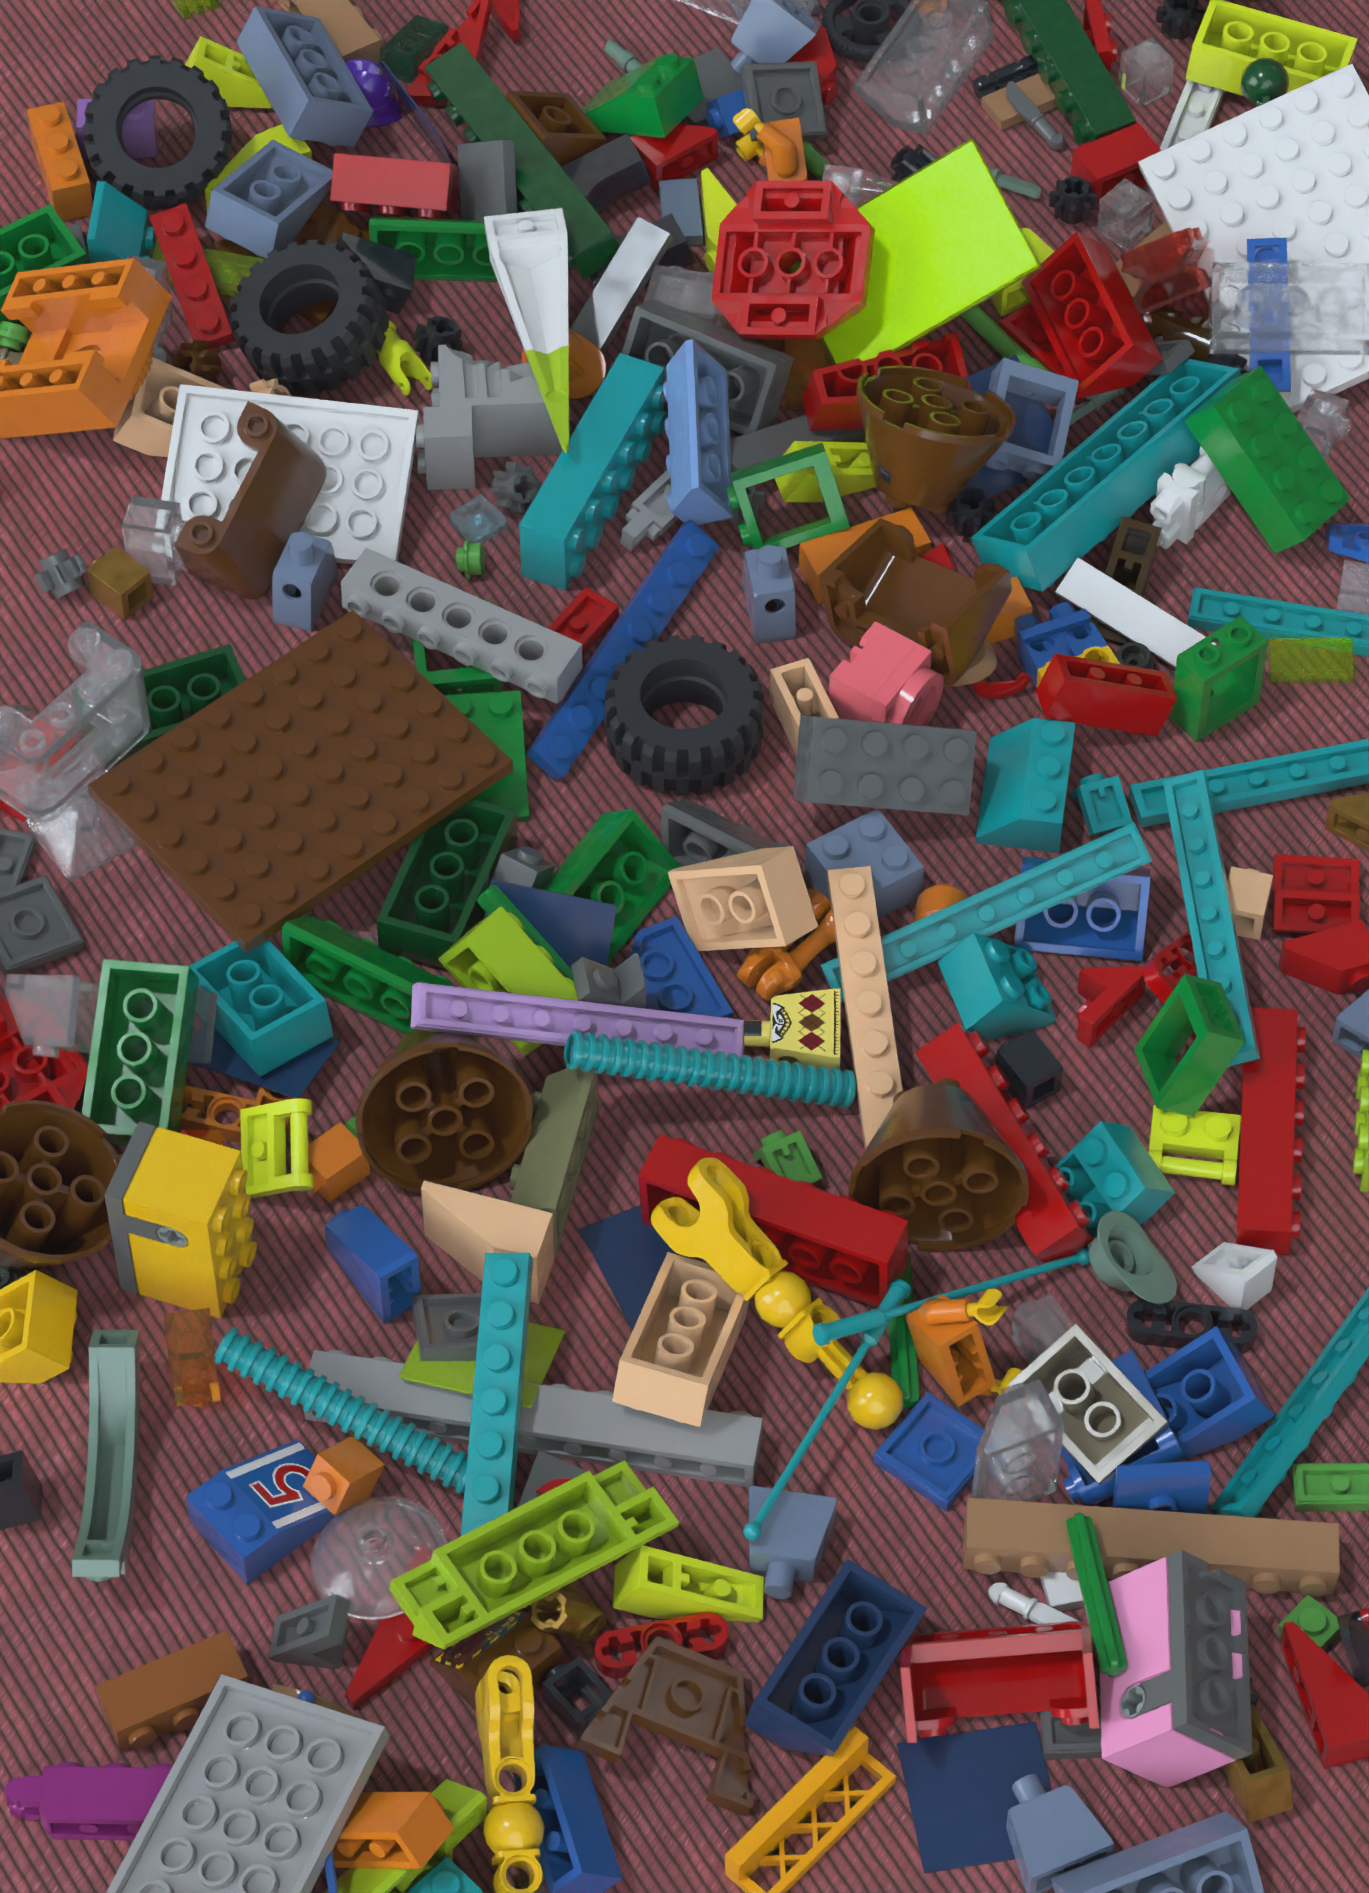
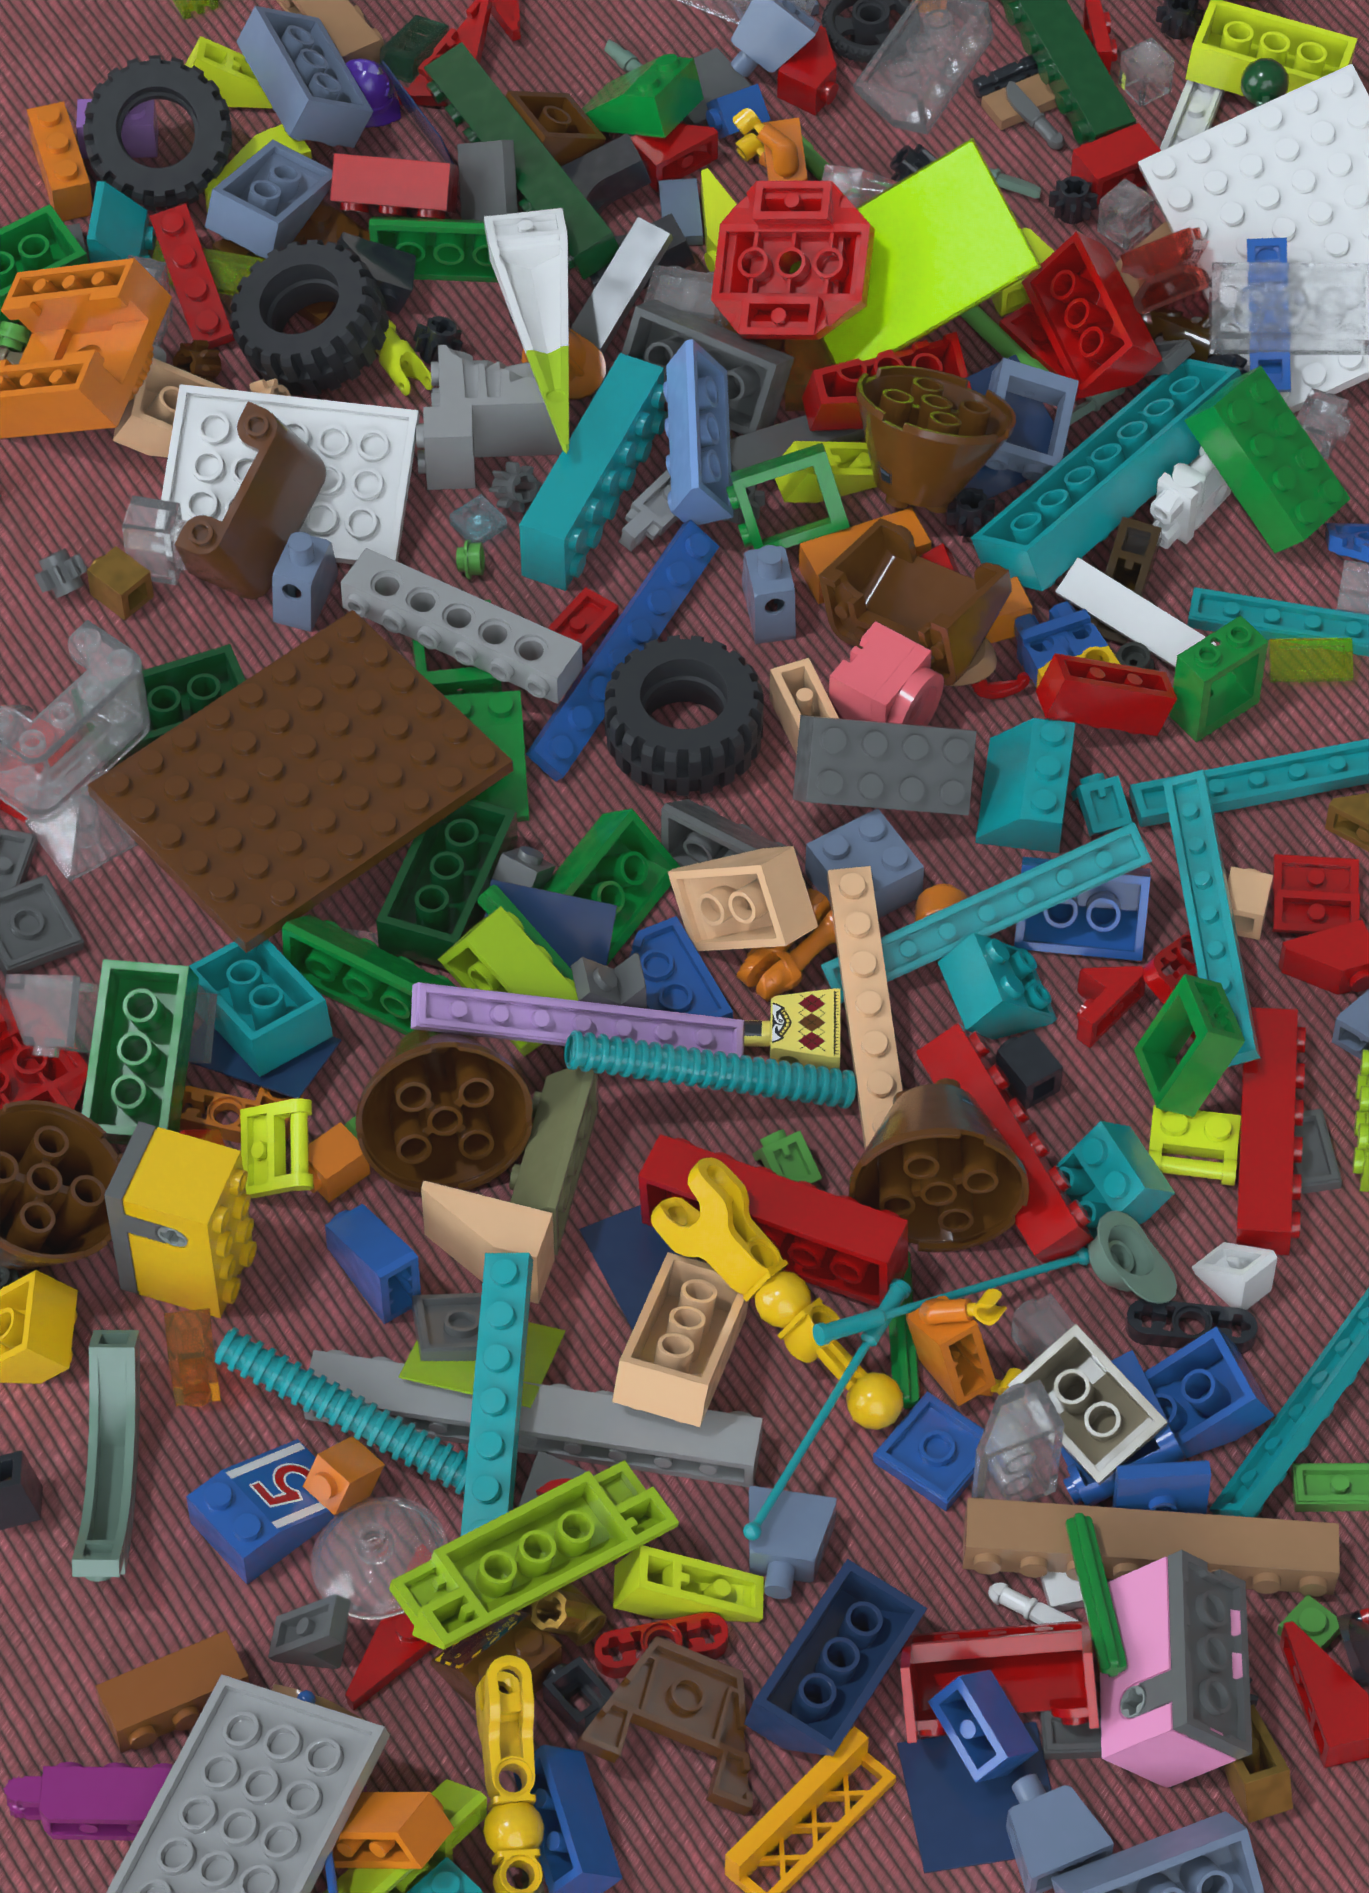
(784, 93): dark grey tile -> none
(983, 1725): none -> blue brick
(1319, 1162): none -> dark grey tile

